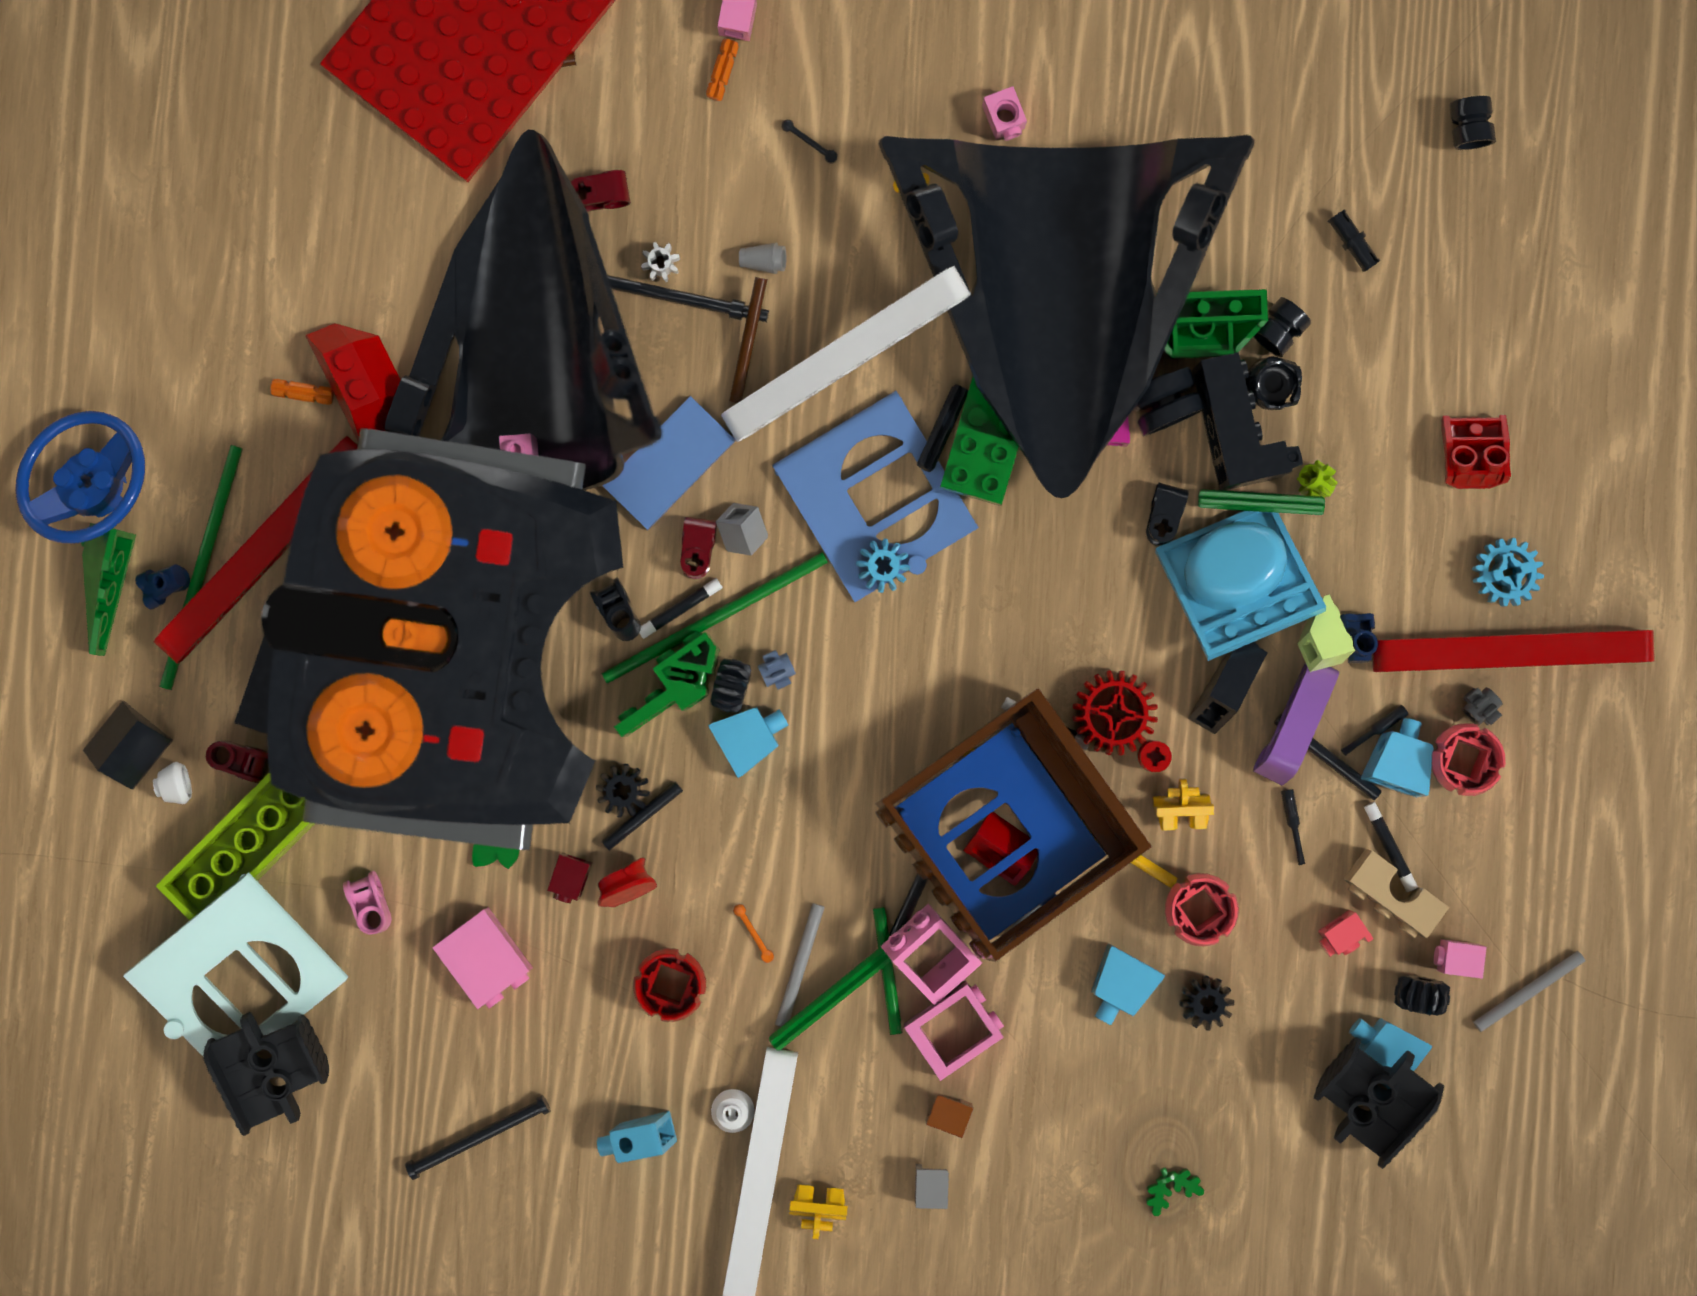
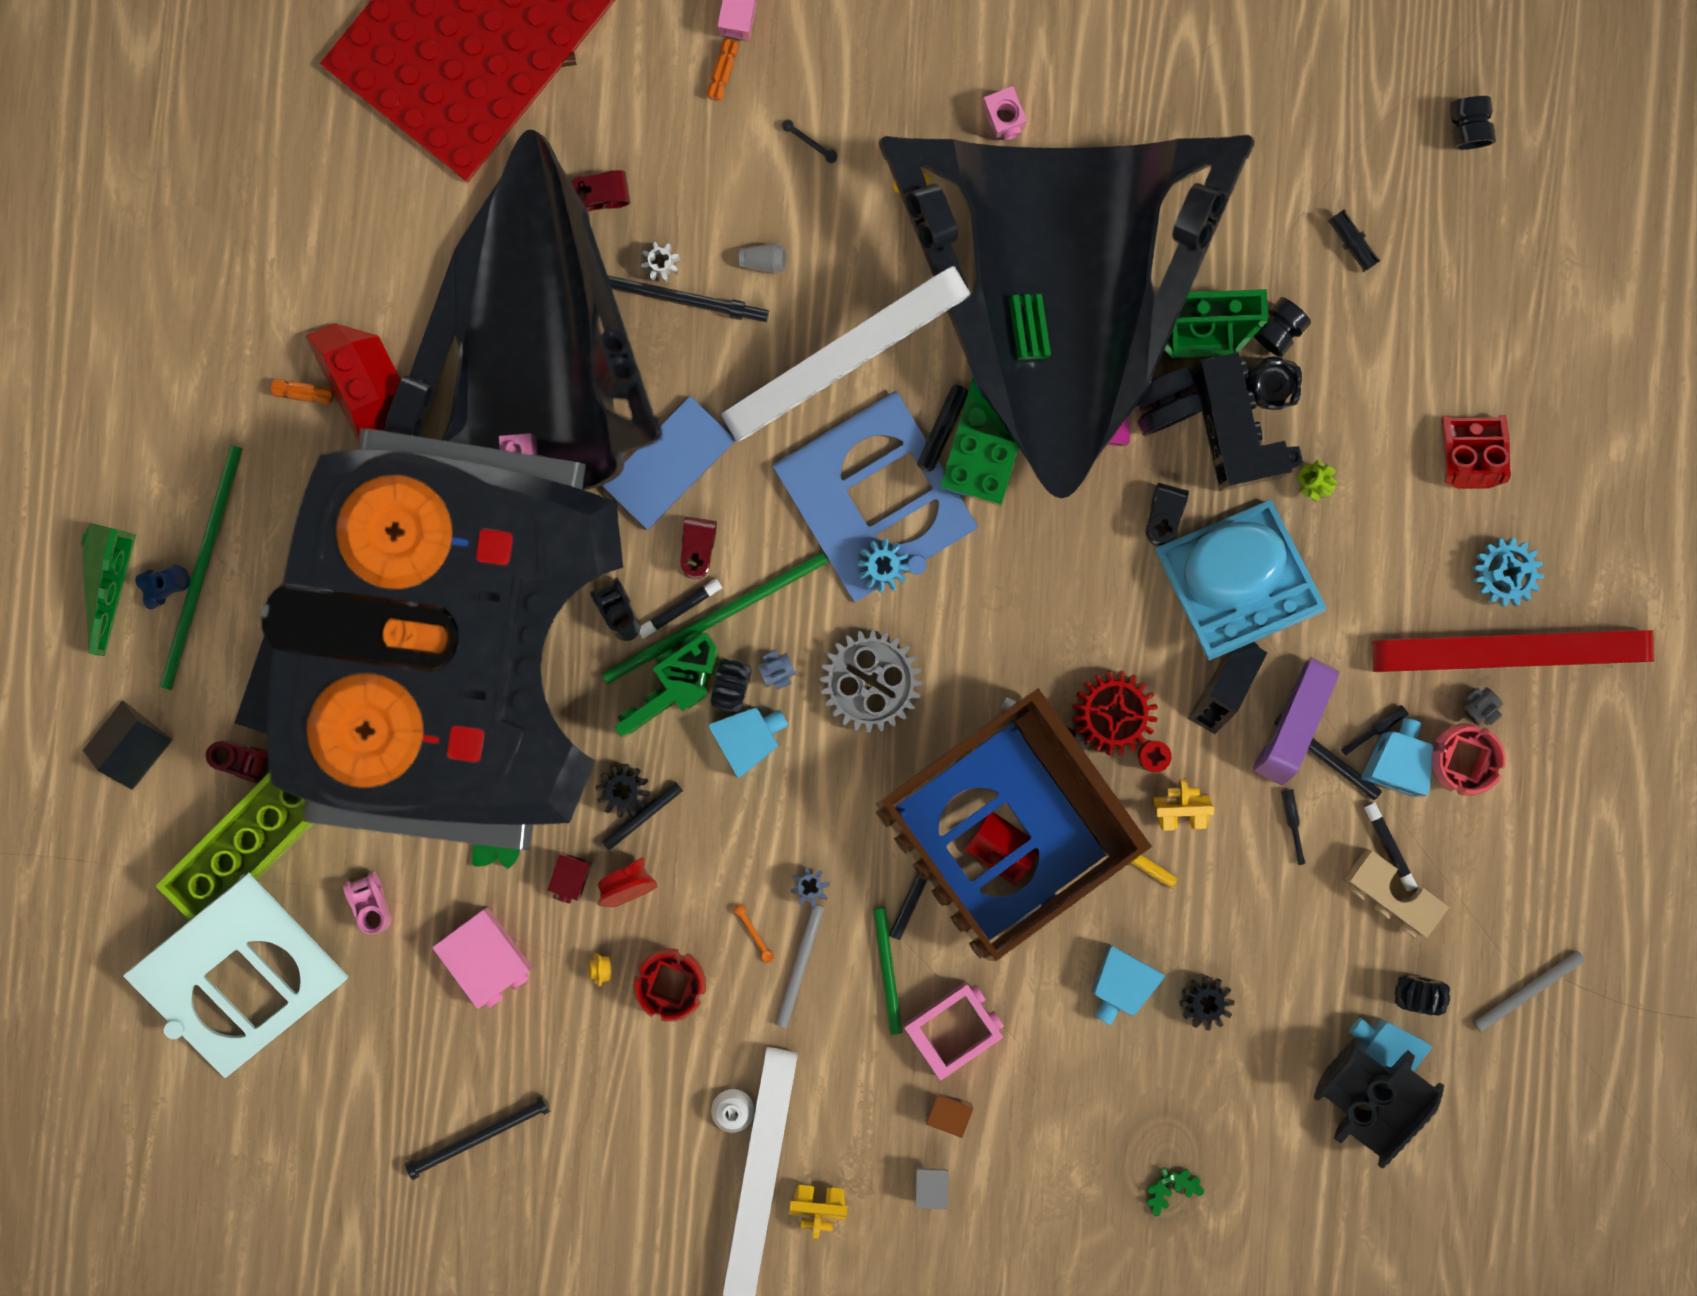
(86, 483): blue piece -> none
(173, 784): white cone -> none
(236, 575): red beam -> none
(245, 1077): black piece -> none
(599, 969): none -> yellow plate
(639, 1138): medium azure torso -> none
(742, 529): light grey panel -> none
(748, 339): reddish brown bar -> none
(811, 896): none -> sand blue gear
(829, 999): green axle -> none
(855, 705): none -> light grey gear
(945, 974): bright pink window -> none
(1037, 321): none -> green tile
(1217, 925): coral piece -> none
(1261, 502): green axle -> none
(1325, 639): yellowish green slope -> none
(1343, 934): coral brick -> none
(1360, 630): dark blue plate -> none
(1460, 958): bright pink brick -> none

